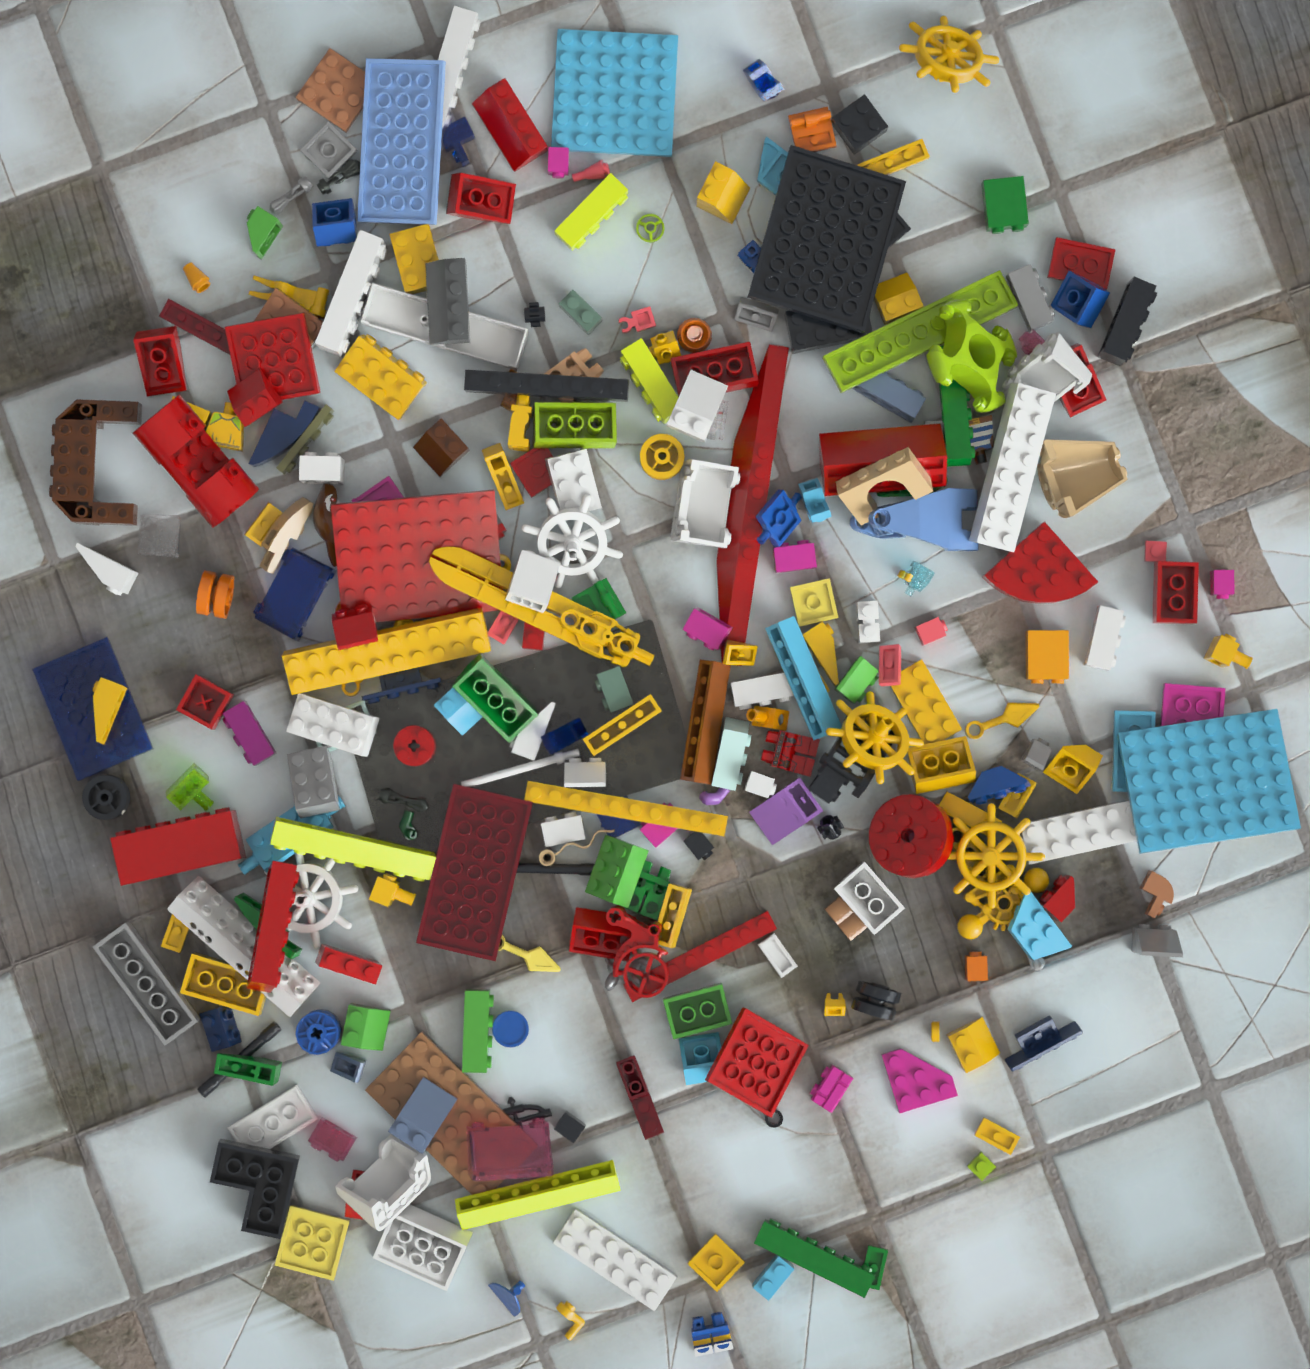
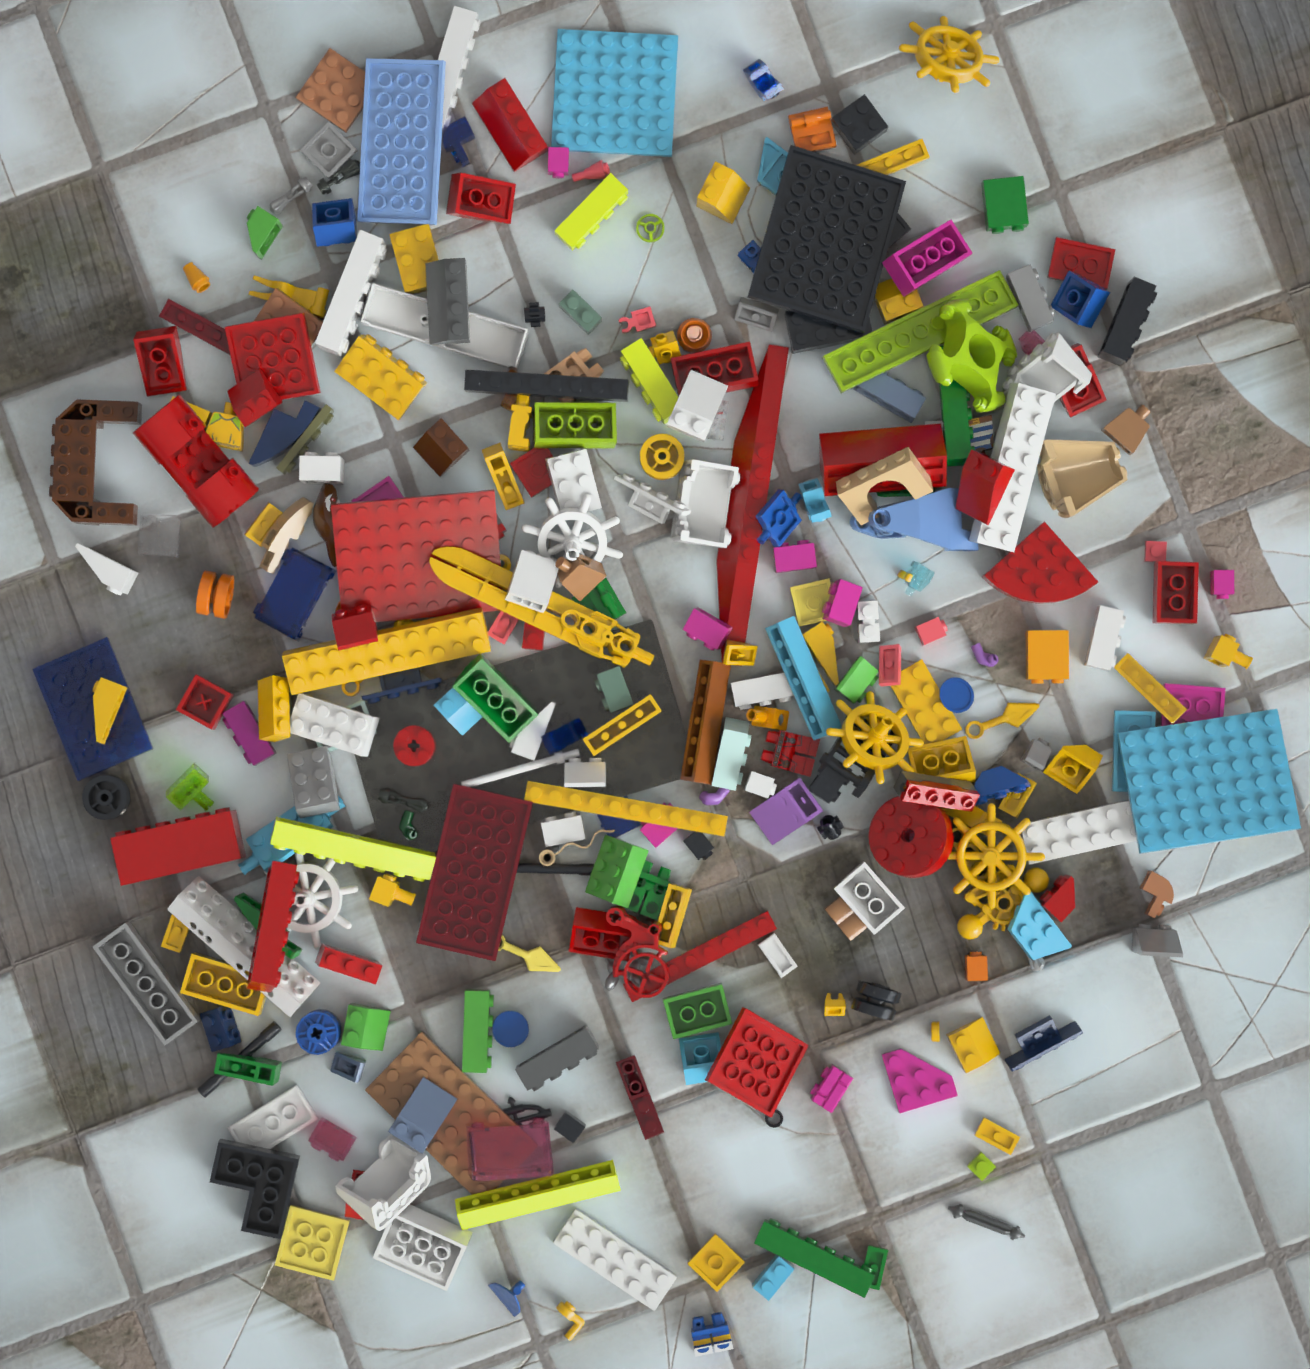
(273, 708): none -> yellow brick
(557, 1057): none -> dark grey brick
(580, 575): none -> medium nougat torso
(651, 503): none -> white bracket
(841, 603): none -> dark pink brick
(927, 258): none -> dark pink brick
(936, 791): none -> piece
(956, 695): none -> blue piece
(982, 486): none -> red slope
(984, 658): none -> medium lavender arm
(986, 1222): none -> dark grey wheel
(1128, 428): none -> medium nougat torso
(1150, 688): none -> yellow plate

